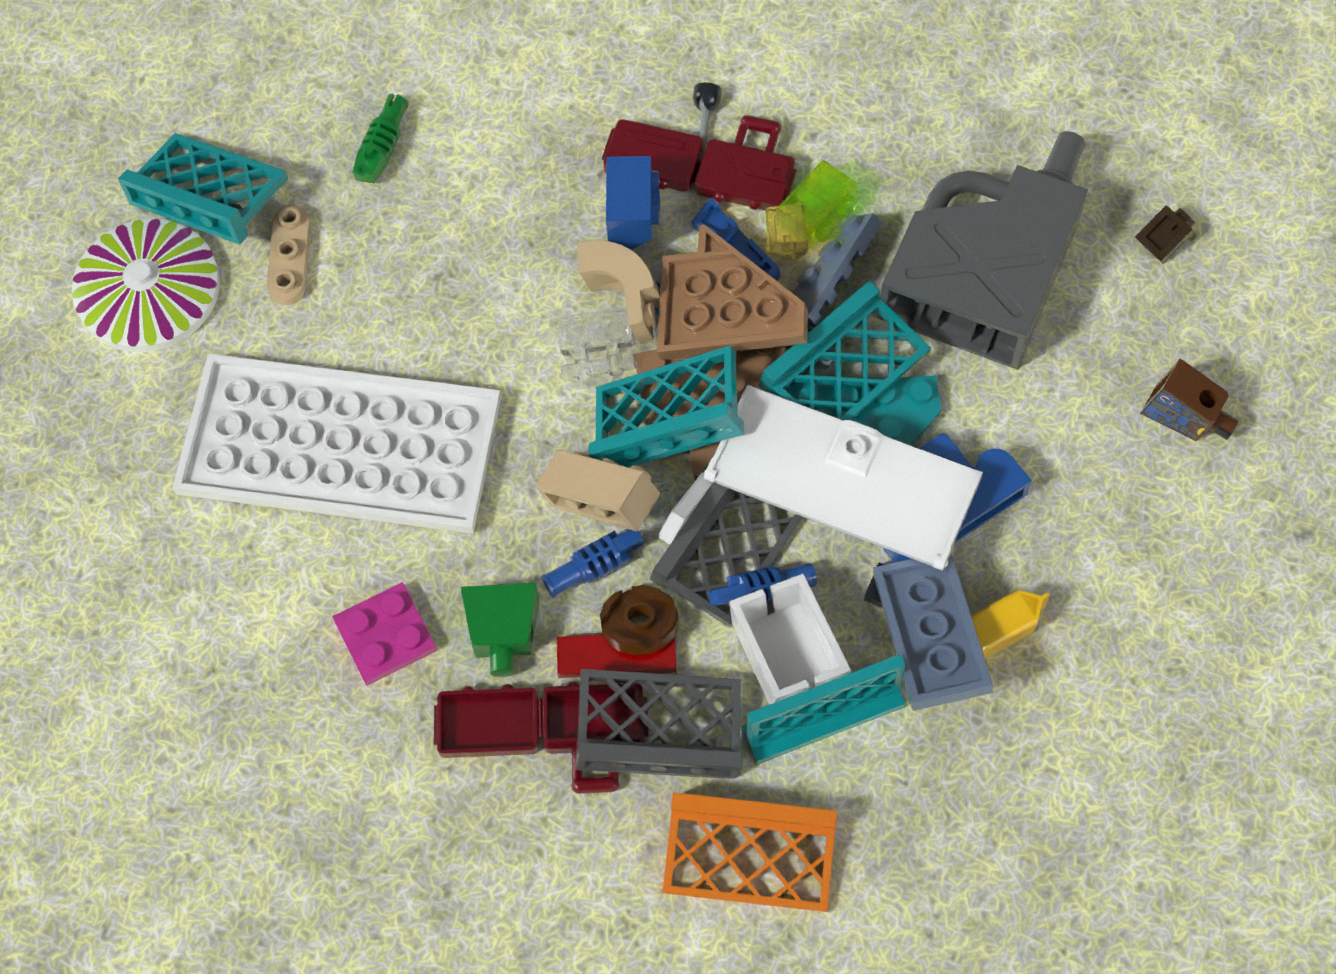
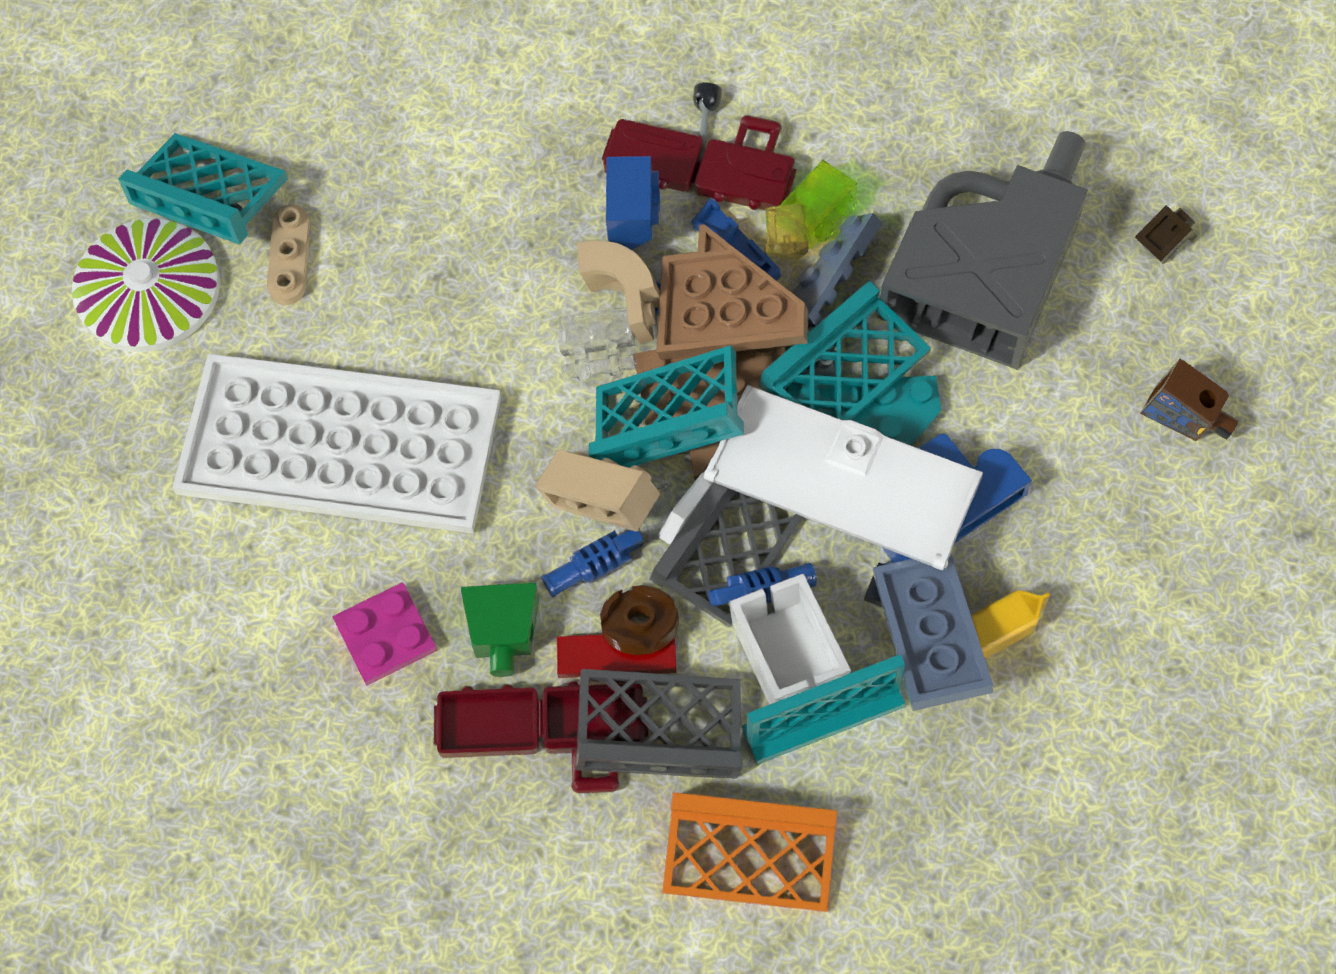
(380, 140): green hinge -> none

